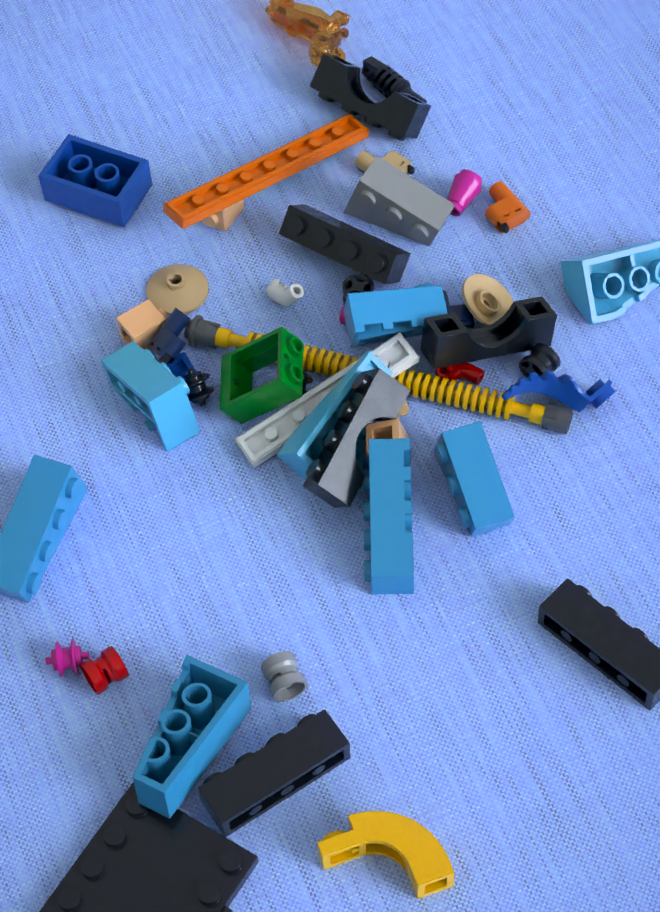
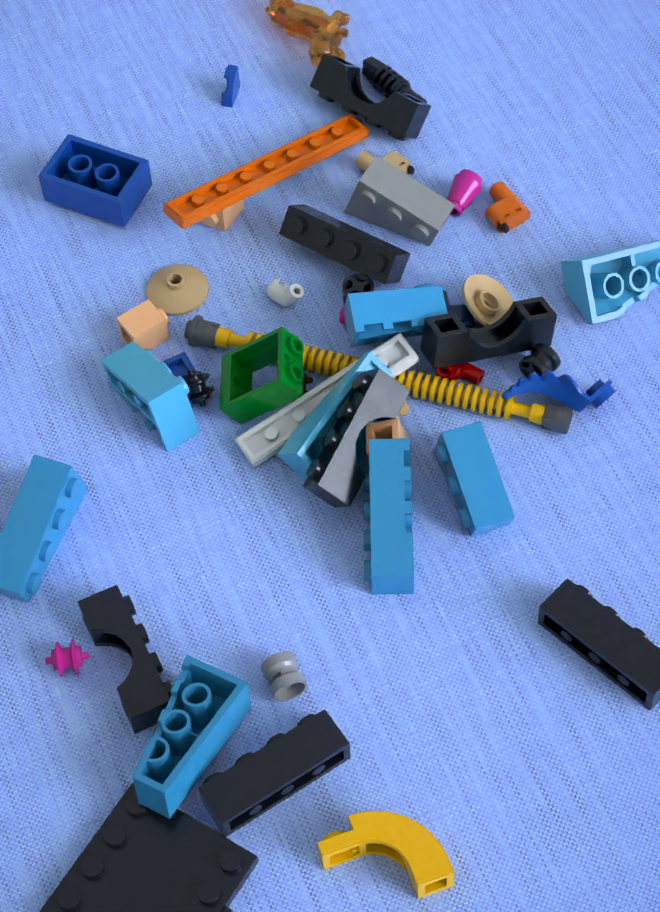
(104, 670): red wheel -> none
(111, 624): none -> black arch
(166, 341): dark blue piece -> none
(233, 86): none -> blue tile

